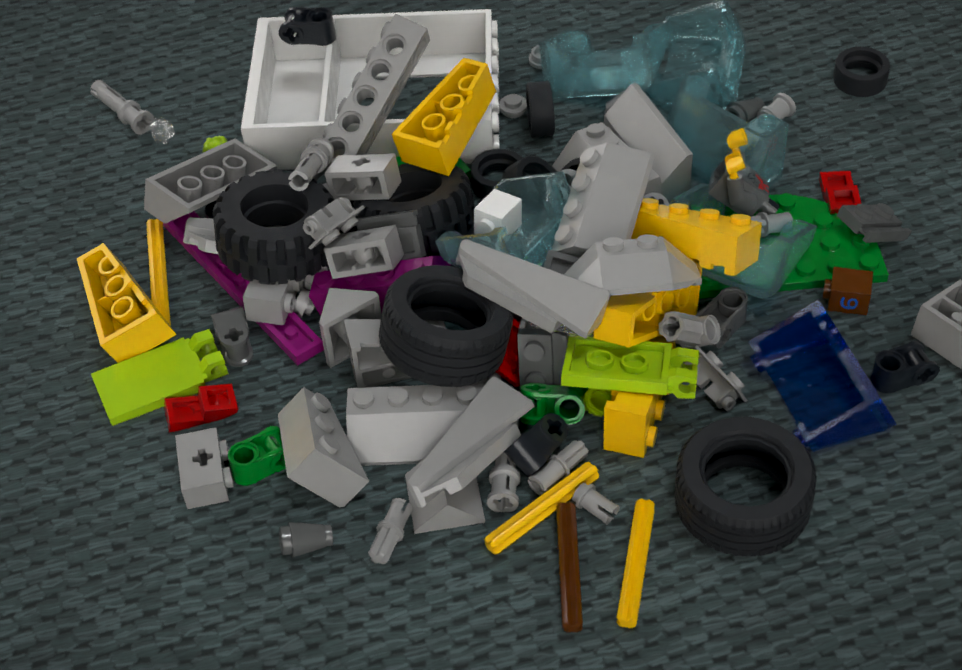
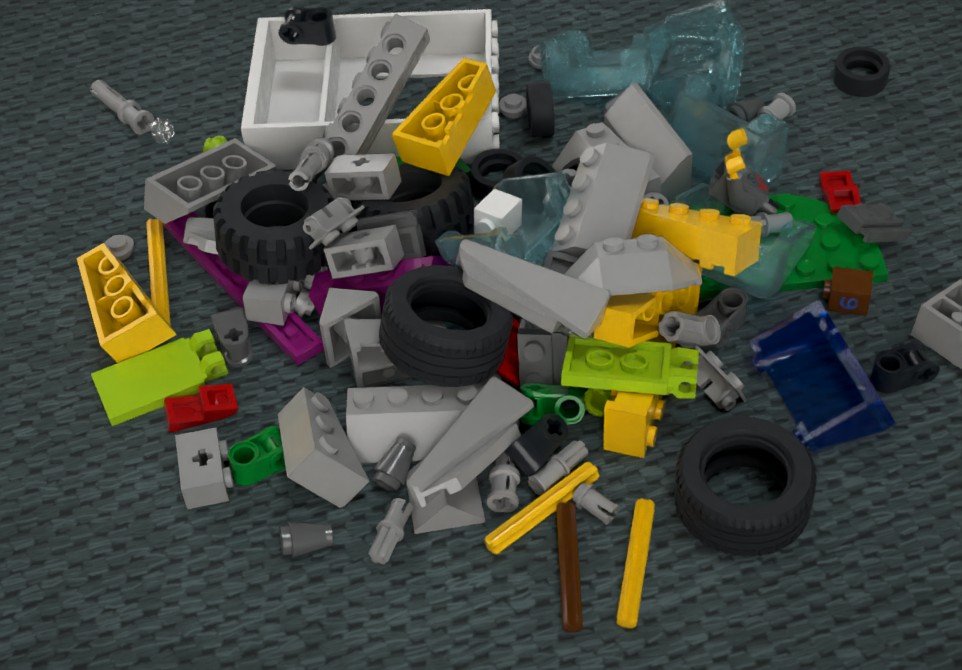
(120, 246): none -> light grey plate
(394, 466): none -> dark grey cone

